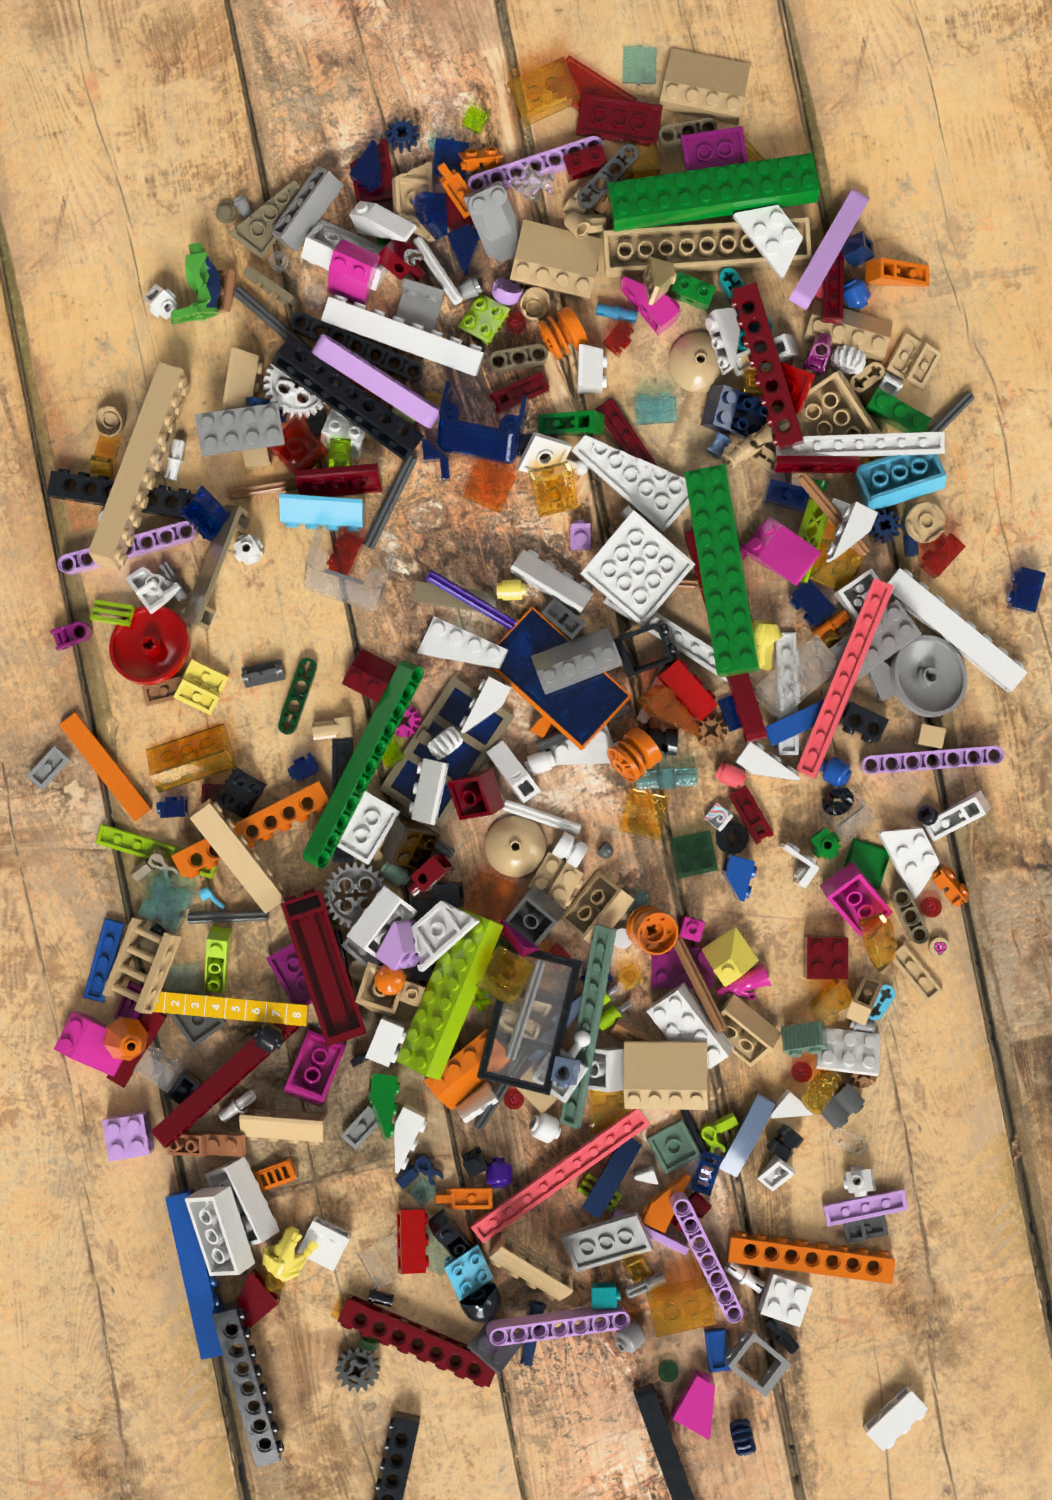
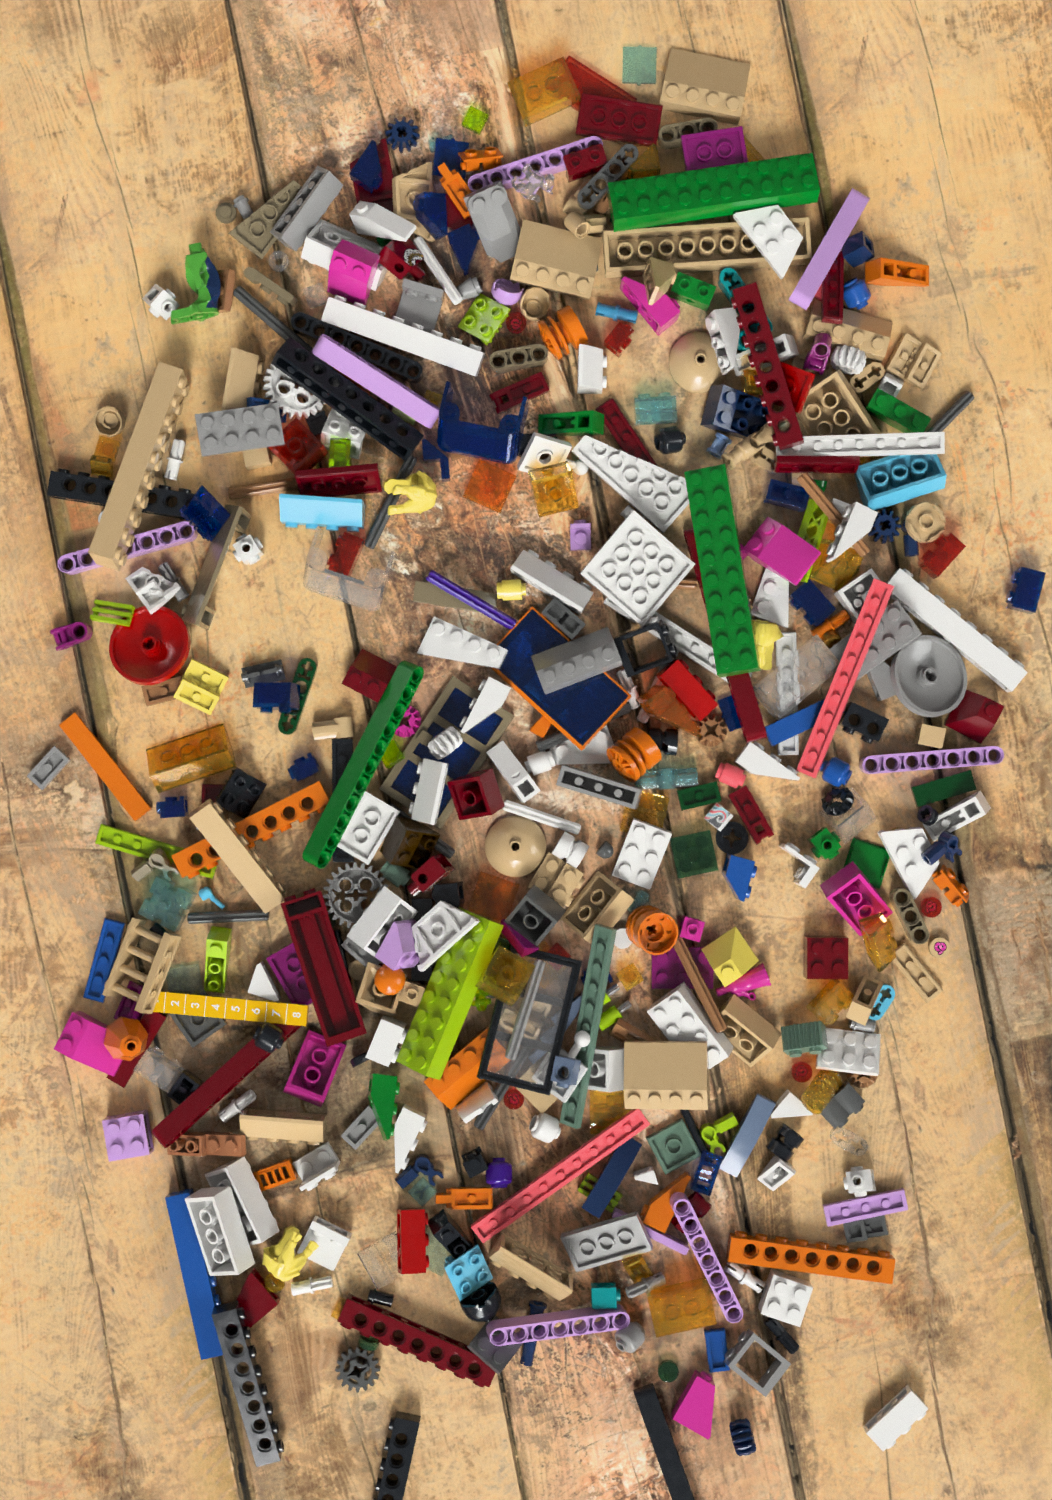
(262, 984): none -> white slope
(276, 696): none -> clear blue brick
(311, 1285): none -> white axle
(316, 1165): none -> white bracket
(417, 487): none -> light yellow piece
(599, 786): none -> light grey brick
(628, 685): none -> white axle
(641, 853): none -> white plate
(669, 440): none -> black head
(698, 795): none -> dark green plate
(772, 599): none -> white wing
(943, 788): none -> dark green tile
(946, 844): none -> dark blue bar
(974, 716): none -> dark red slope

